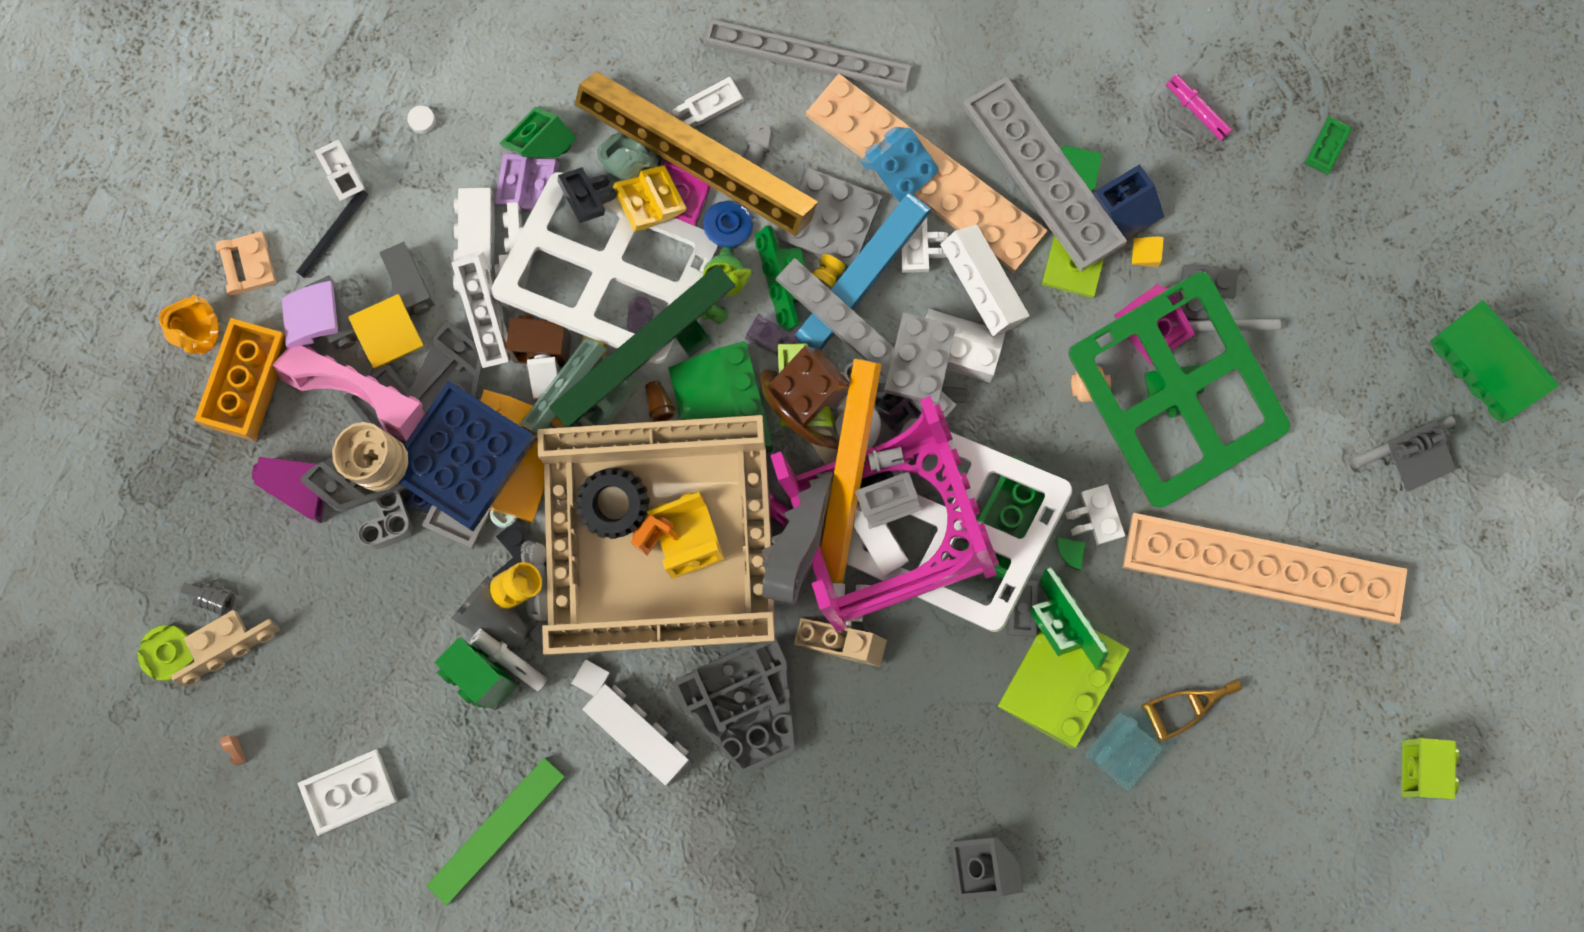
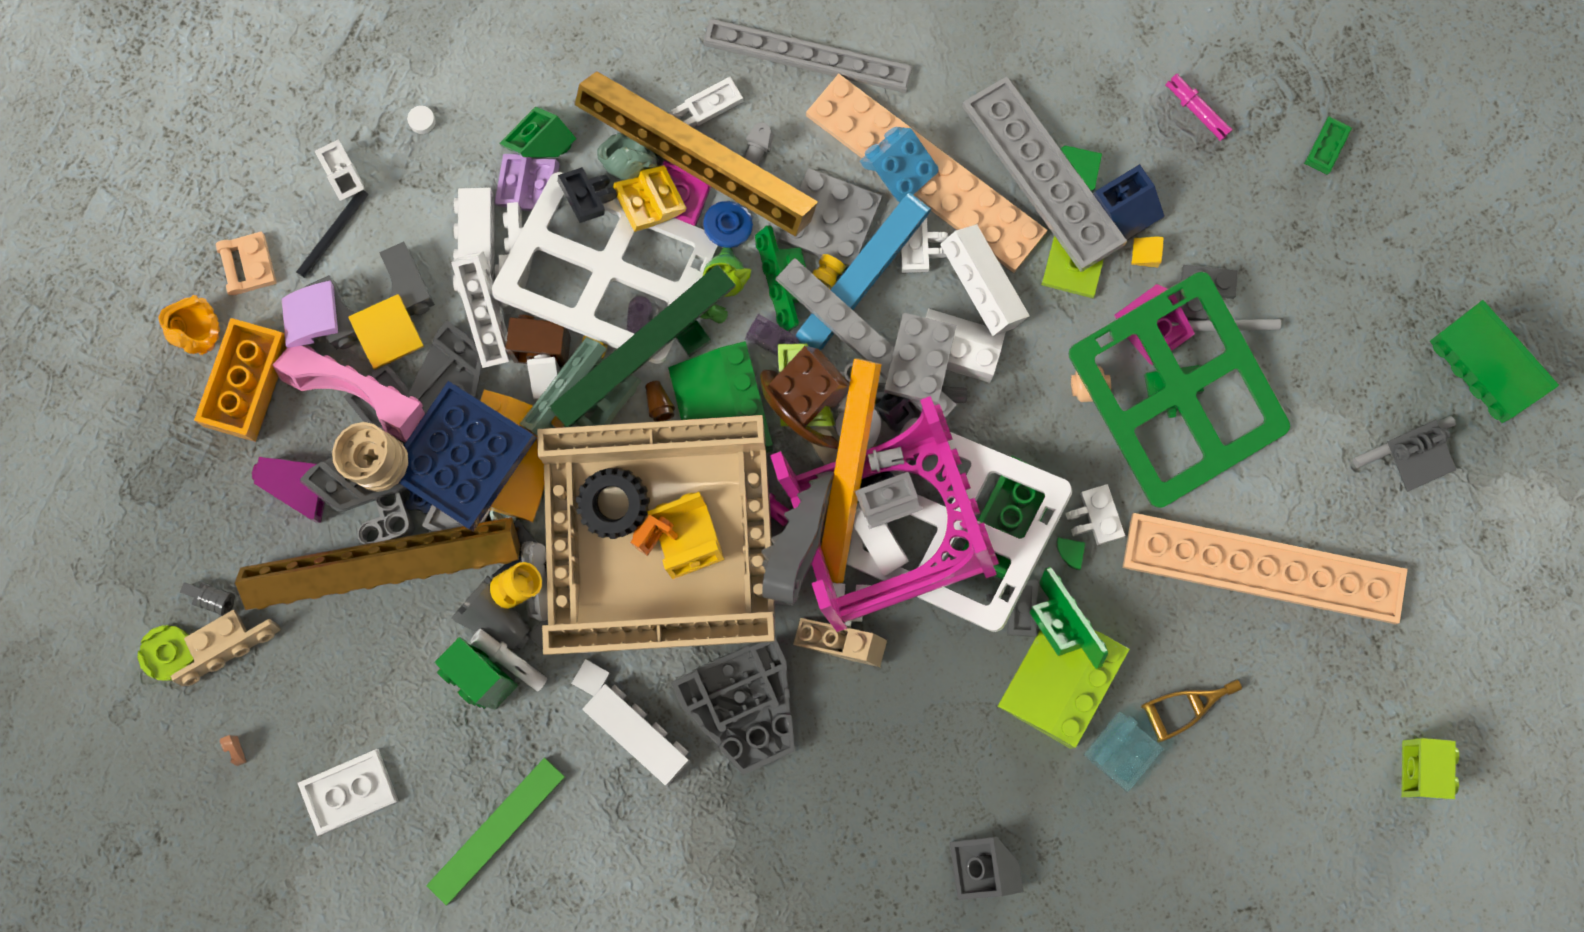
(378, 564): none -> pearl gold brick

